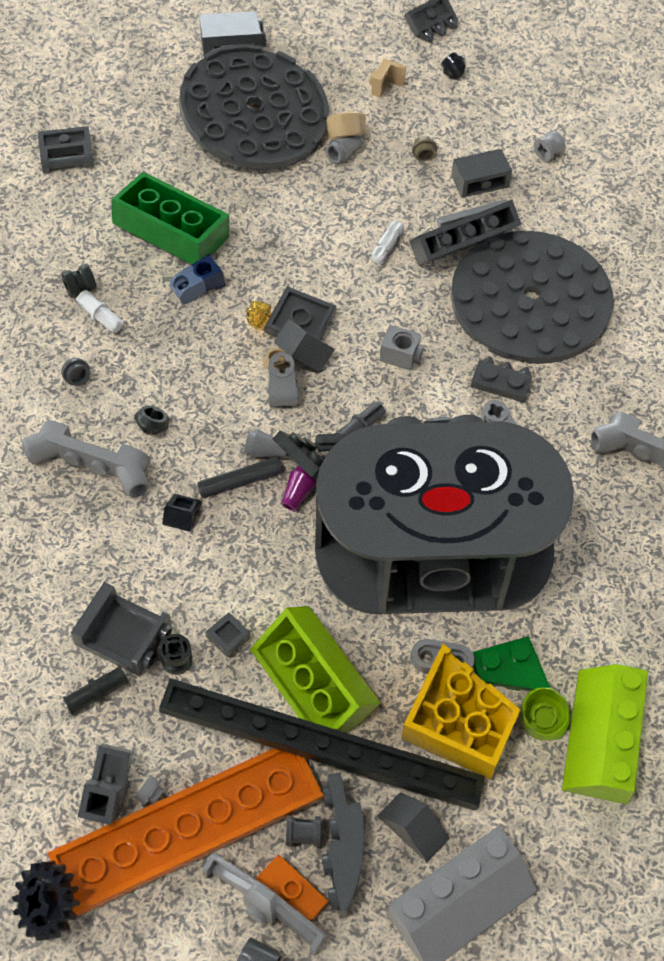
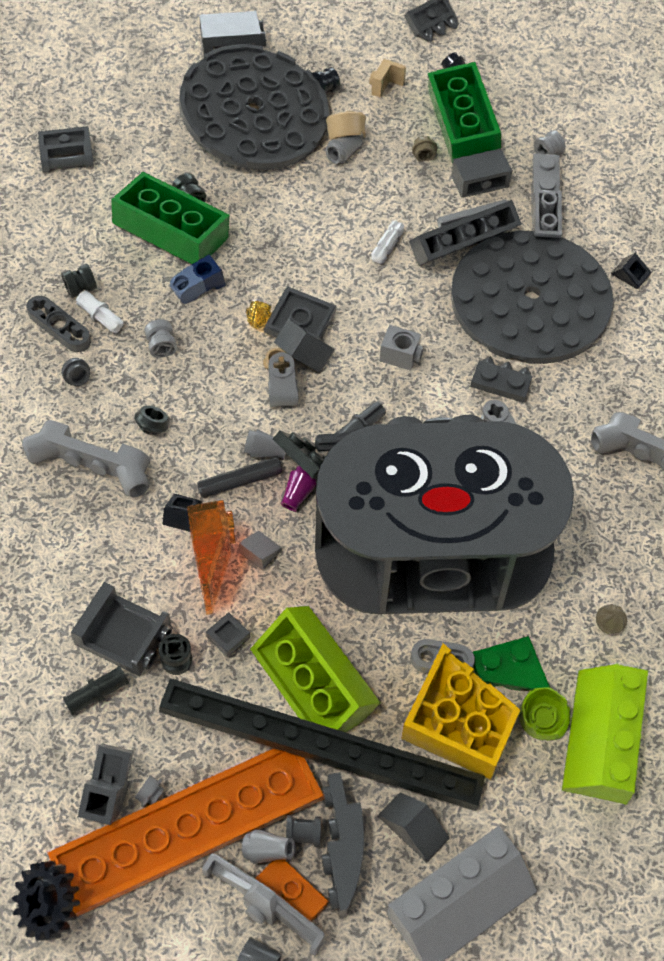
(60, 334): none -> dark grey beam
(160, 338): none -> light grey wheel
(189, 185): none -> pearl dark grey wheel
(211, 540): none -> clear orange slope
(259, 549): none -> light grey slope
(266, 847): none -> light grey cone
(328, 79): none -> black wheel
(463, 111): none -> green brick
(546, 196): none -> light grey slope
(611, 619): none -> dark tan plate
(632, 271): none -> black slope

